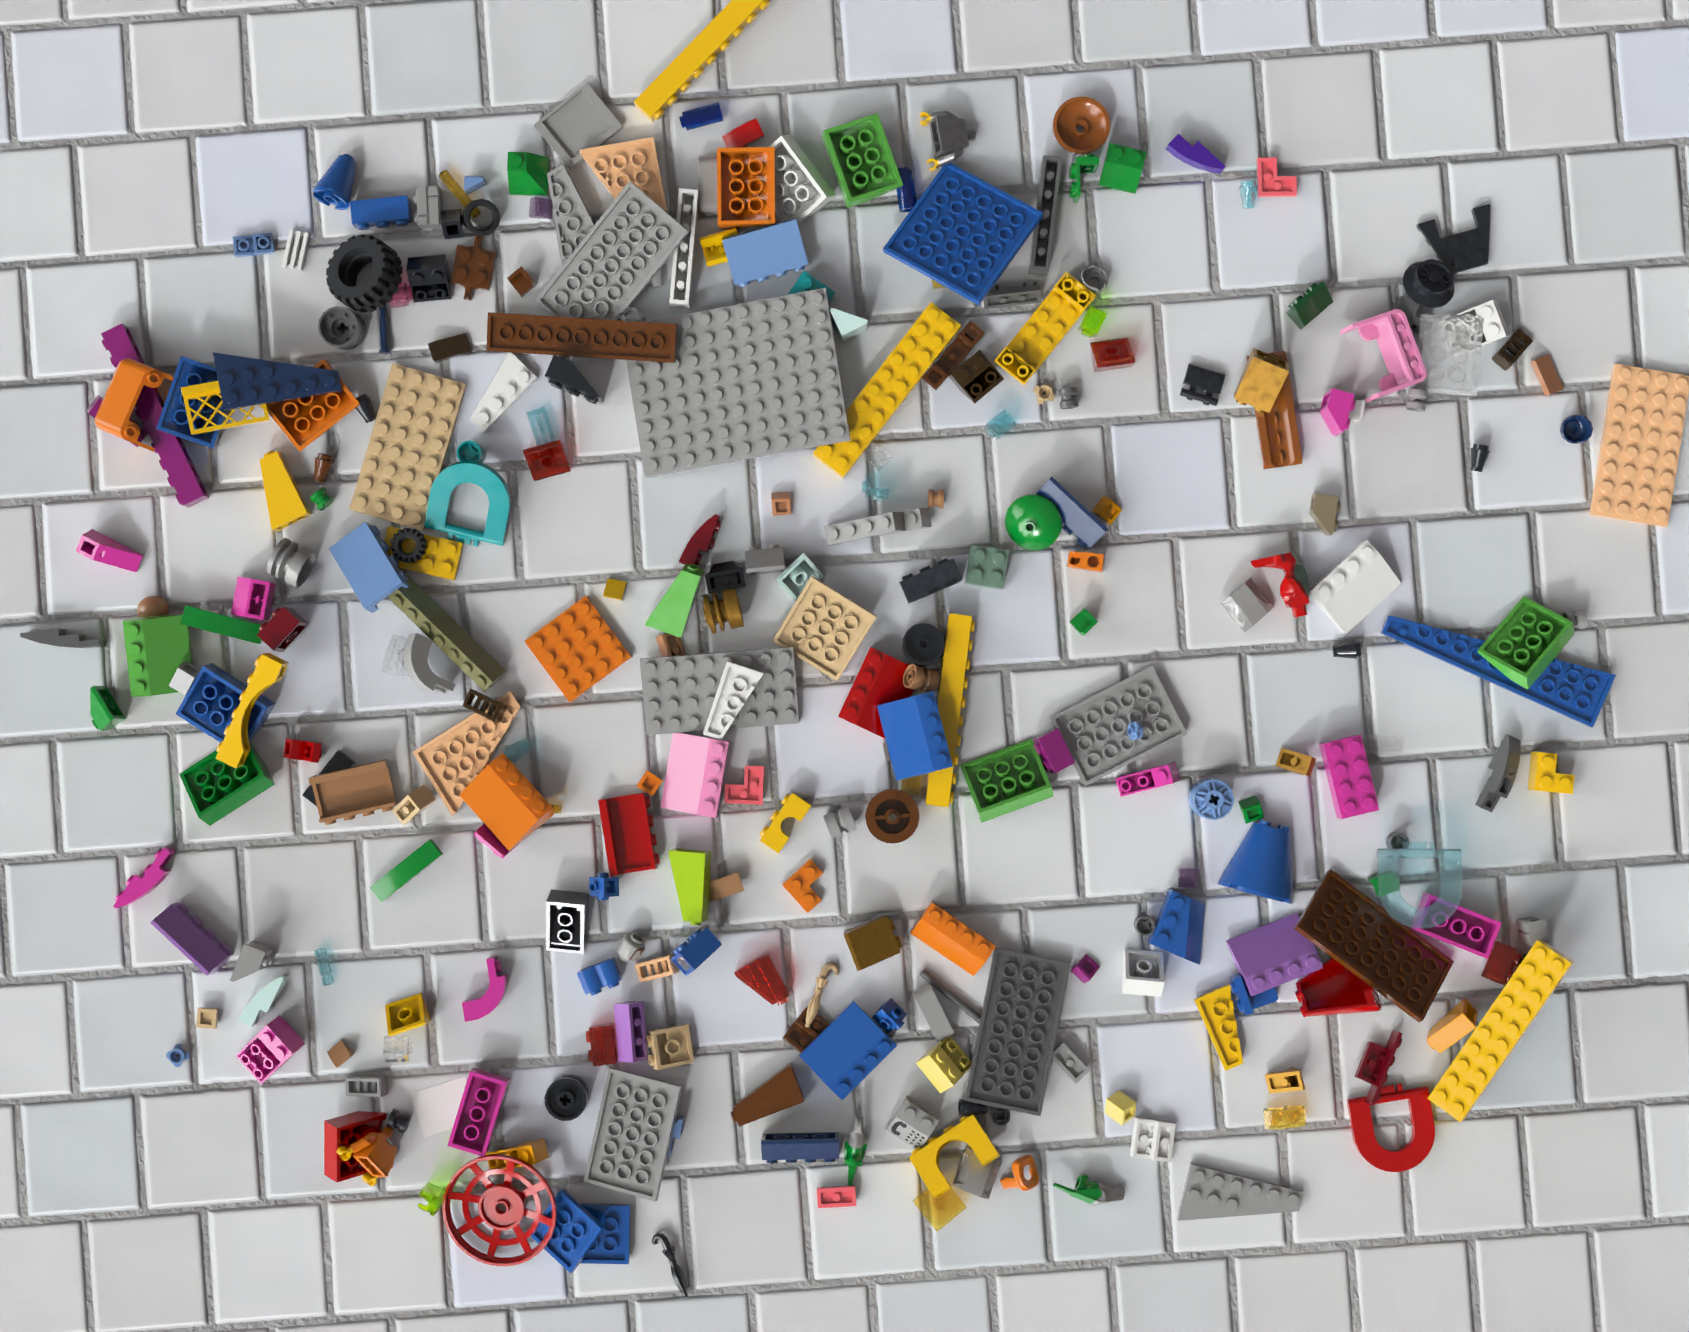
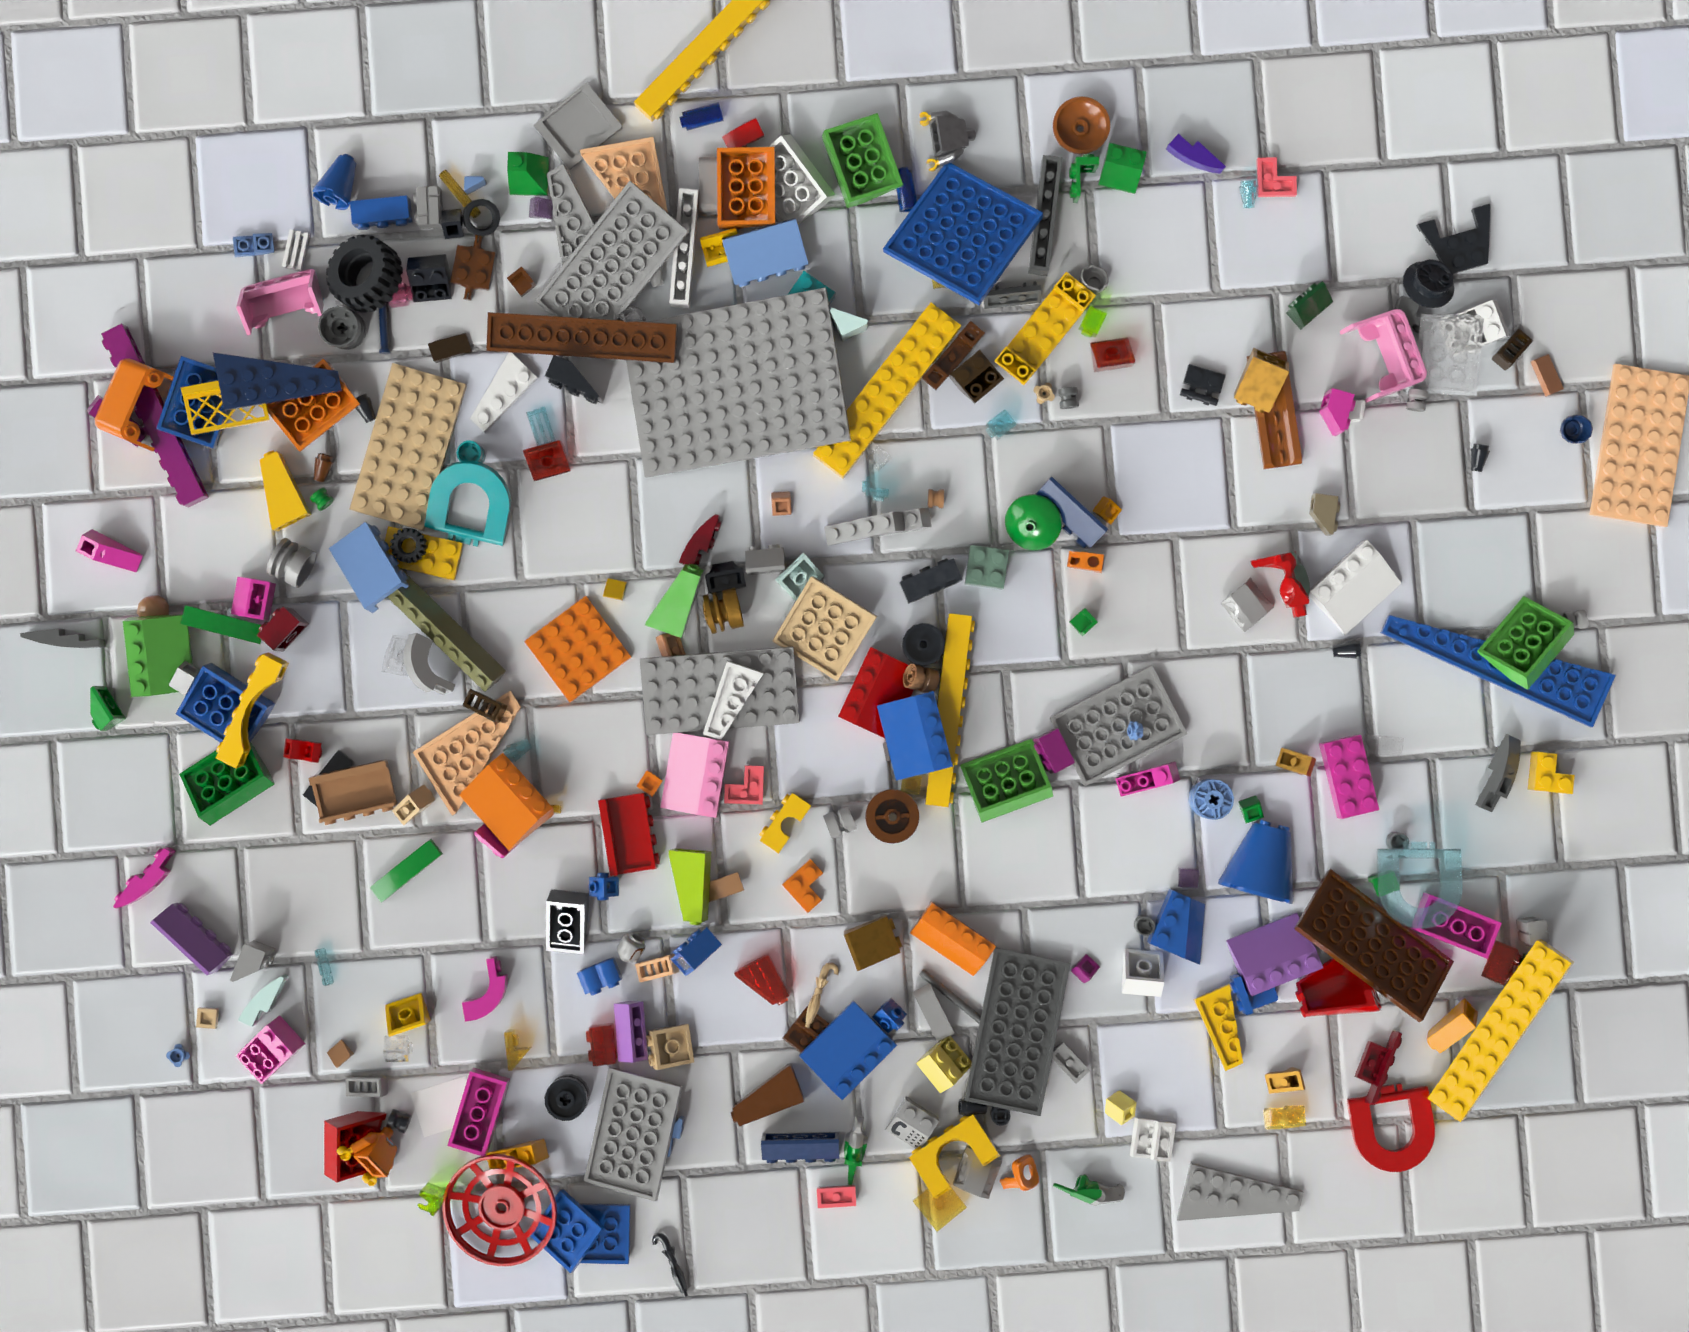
(279, 296): none -> bright pink windscreen
(514, 1054): none -> clear yellow slope

